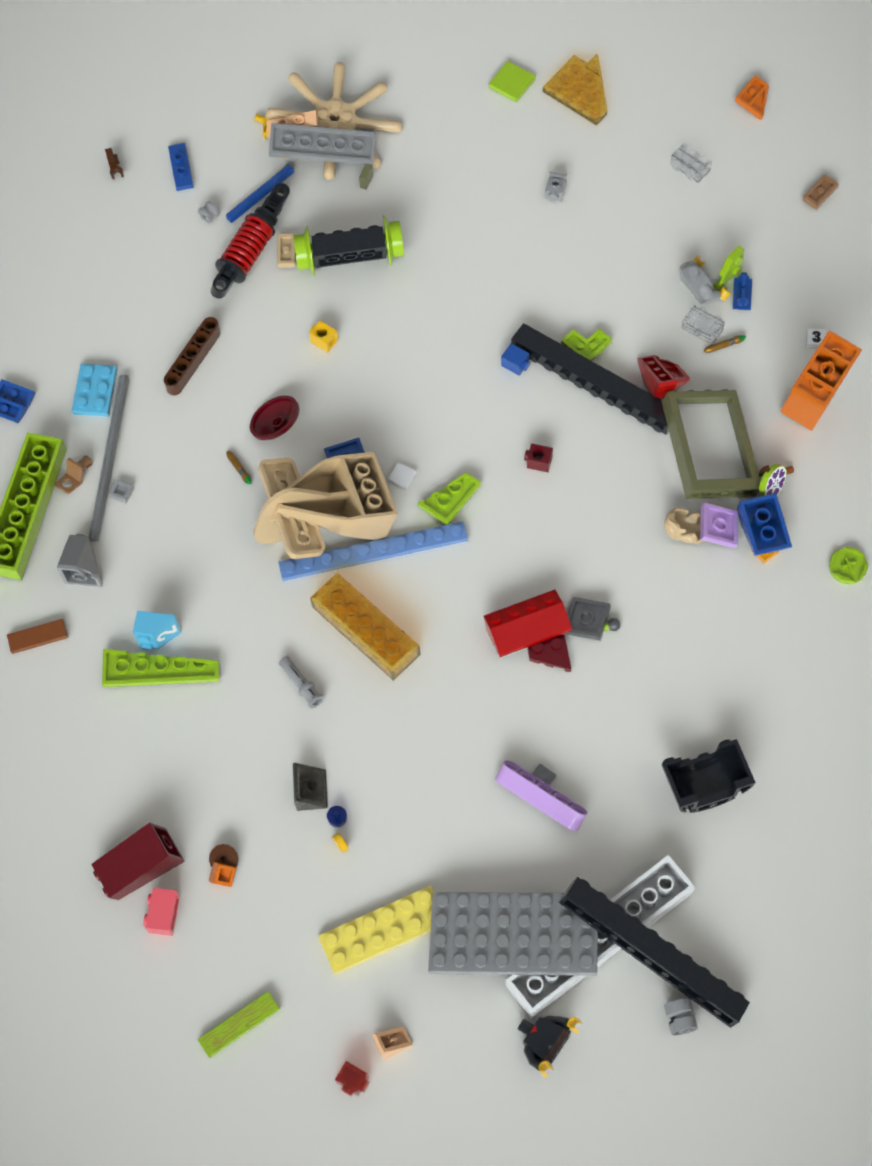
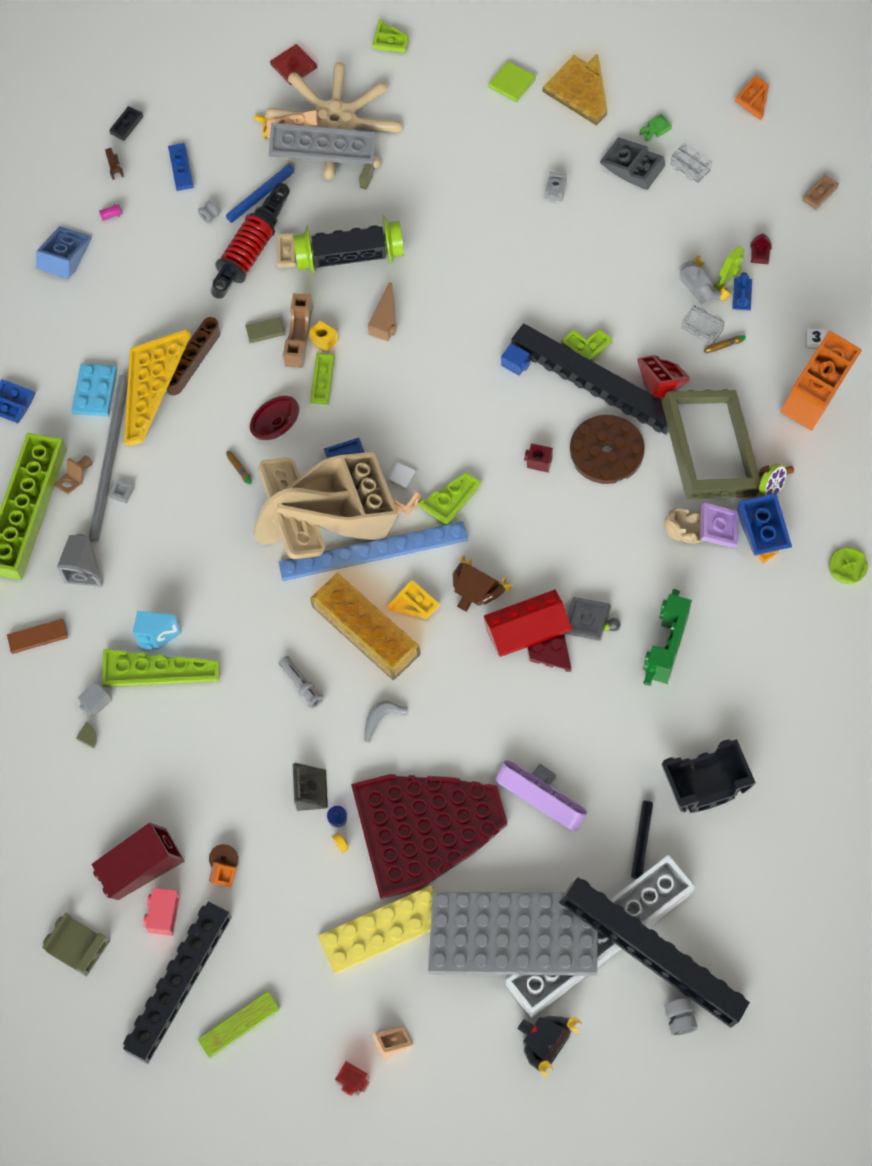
(62, 252): none -> medium blue slope
(75, 944): none -> olive panel
(87, 735): none -> olive tile
(93, 699): none -> light grey brick
(110, 212): none -> dark pink pin
(126, 123): none -> black plate
(145, 1049): none -> black brick
(148, 379): none -> yellow wing
(265, 330): none -> olive tile
(293, 61): none -> clear red plate
(296, 343): none -> medium nougat arch
(322, 379): none -> lime tile
(377, 713): none -> light grey piece
(383, 319): none -> medium nougat slope
(389, 39): none -> lime wing
(409, 507): none -> light nougat bracket
(414, 602): none -> yellow wing
(424, 826): none -> dark red wing
(475, 585): none -> reddish brown torso
(610, 466): none -> reddish brown plate
(633, 163): none -> dark grey slope
(642, 839): none -> black axle
(656, 126): none -> bright green plate
(674, 616): none -> green brick
(761, 249): none -> dark red tile

